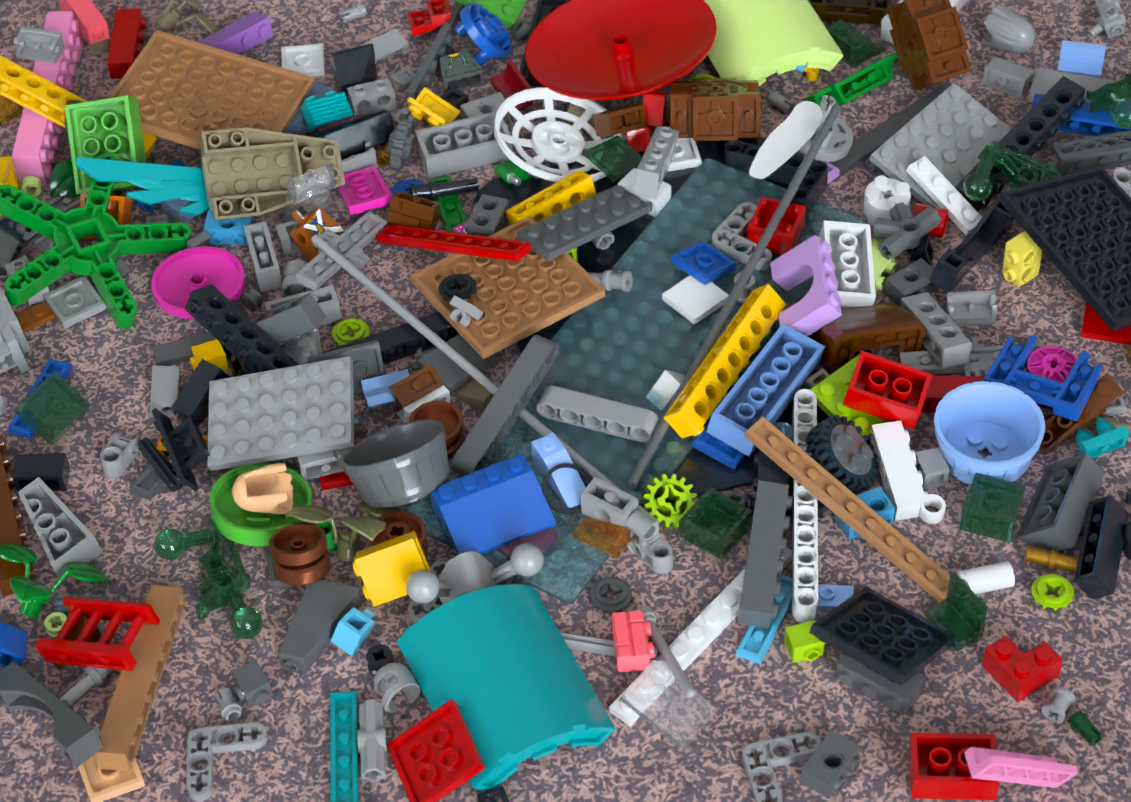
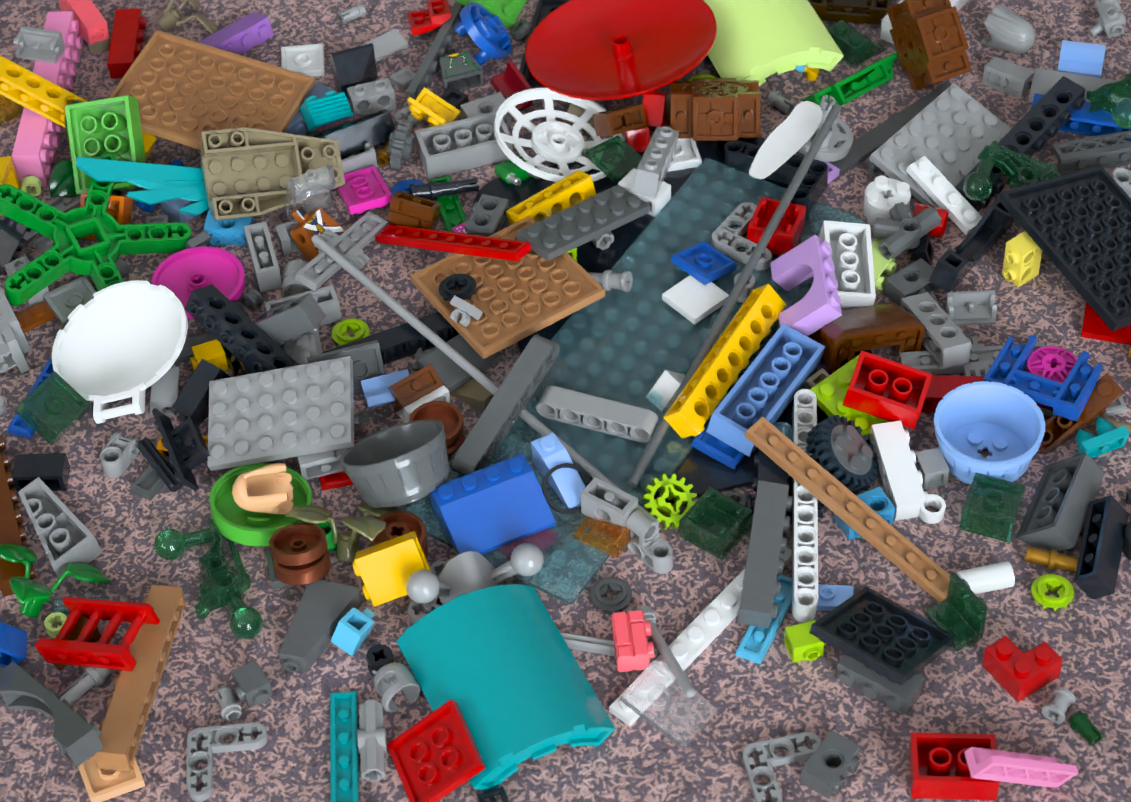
(120, 345): none -> white dish

